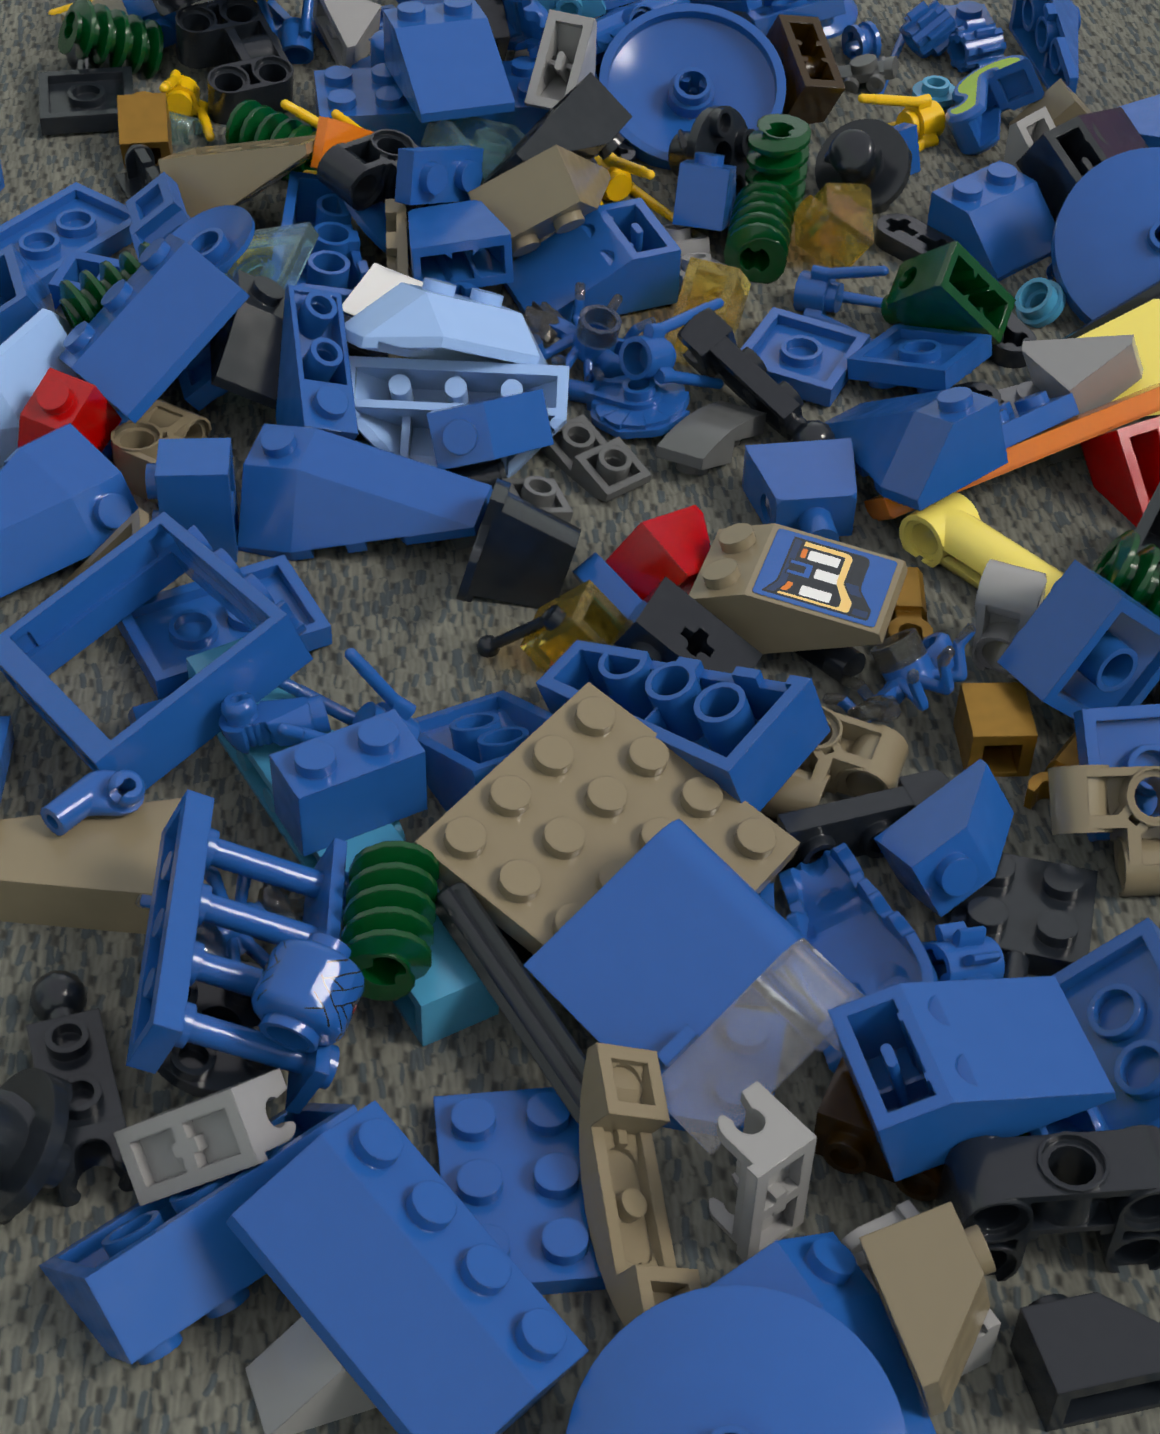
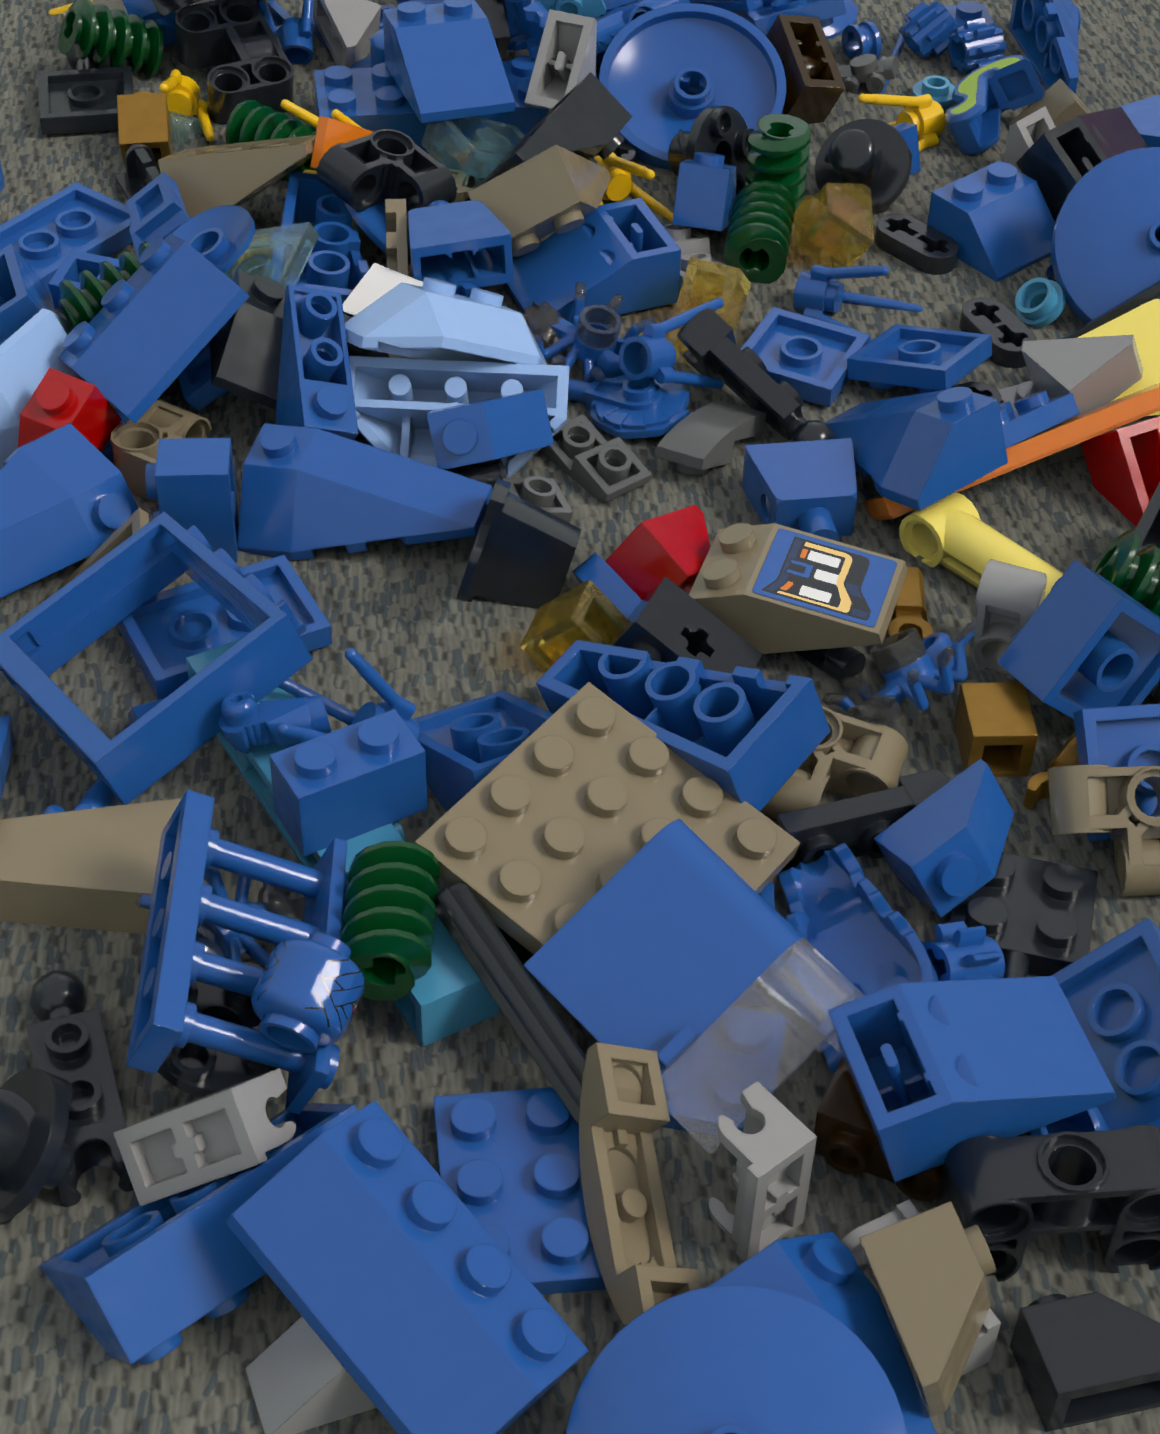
(95, 795): blue arm -> none
(437, 174): blue plate -> none
(490, 646): black hinge -> none
(948, 293): dark green torso -> none

